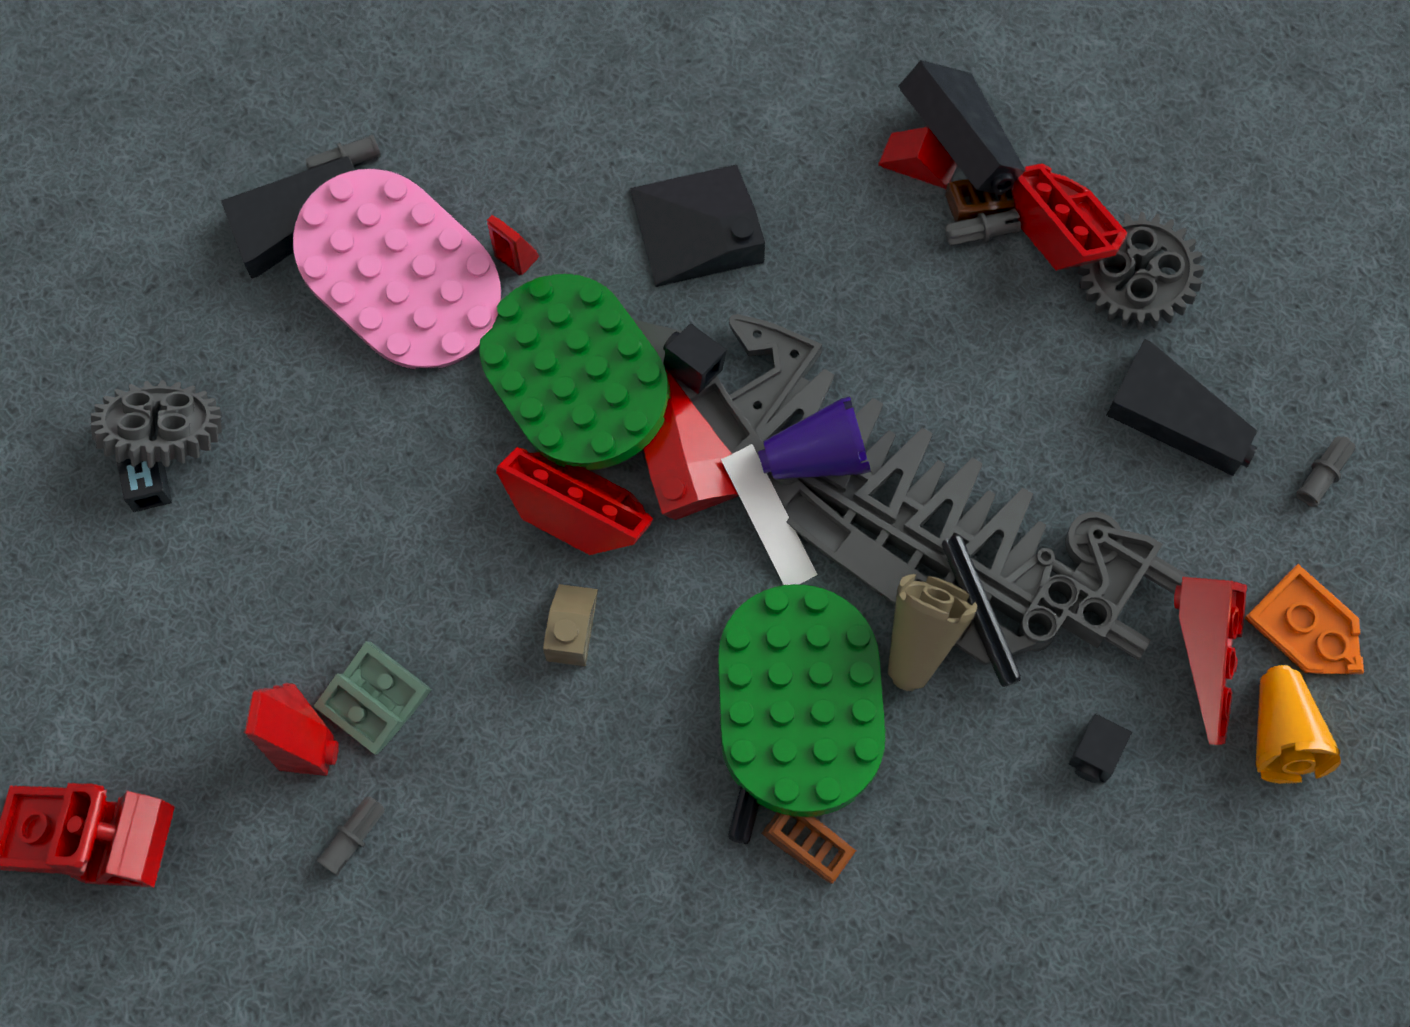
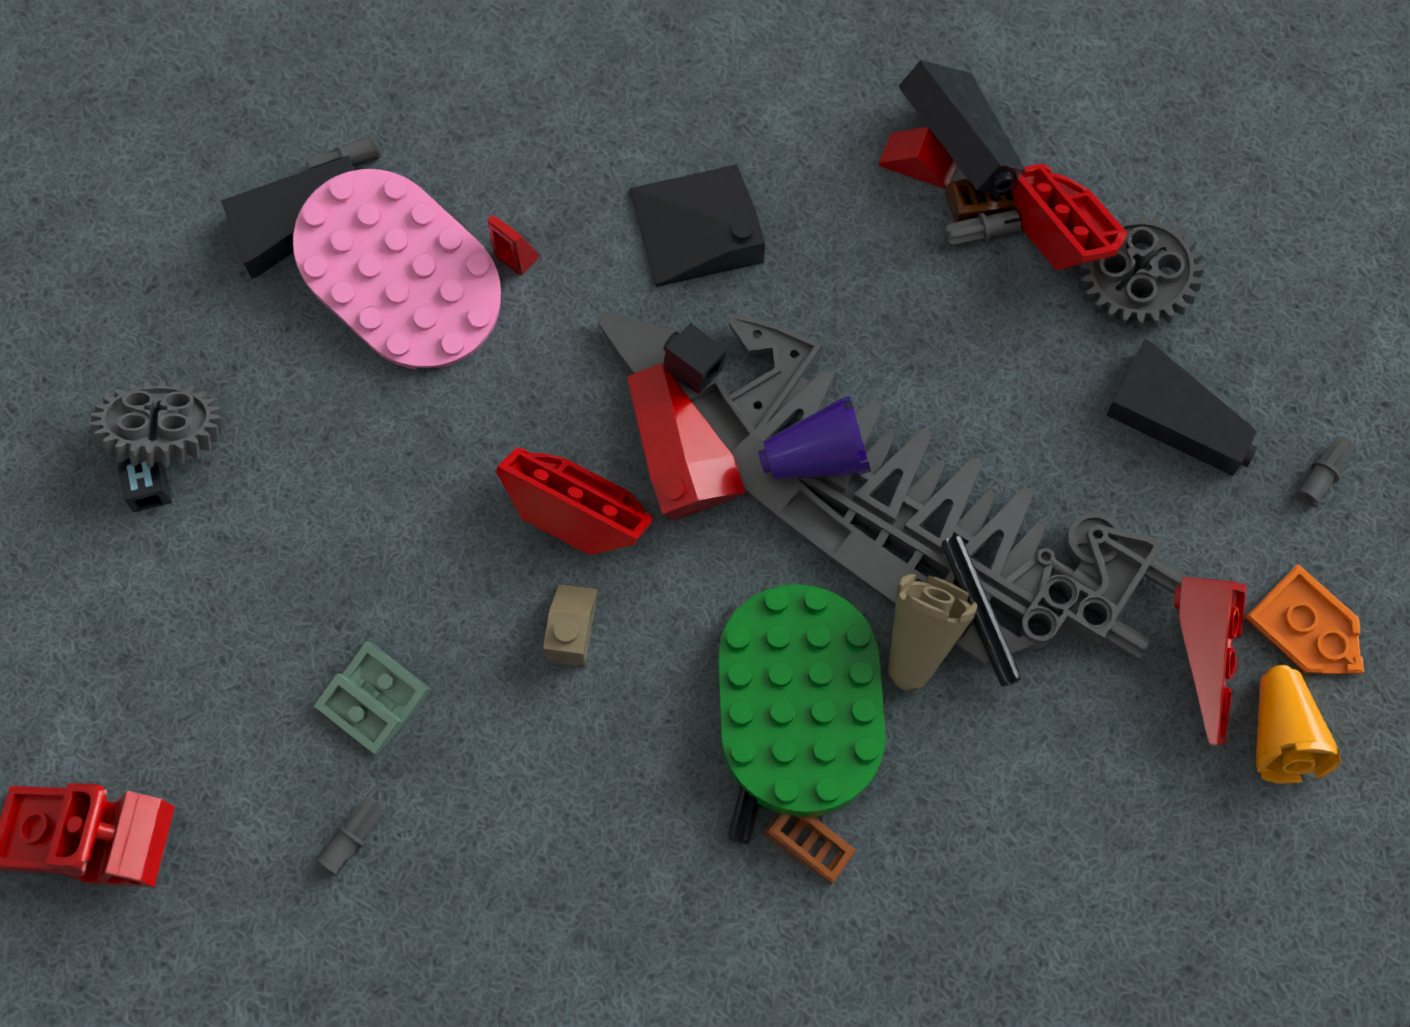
(290, 731): red wedge -> none
(575, 372): green plate -> none
(768, 516): white sticker -> none
(1099, 749): black brick -> none

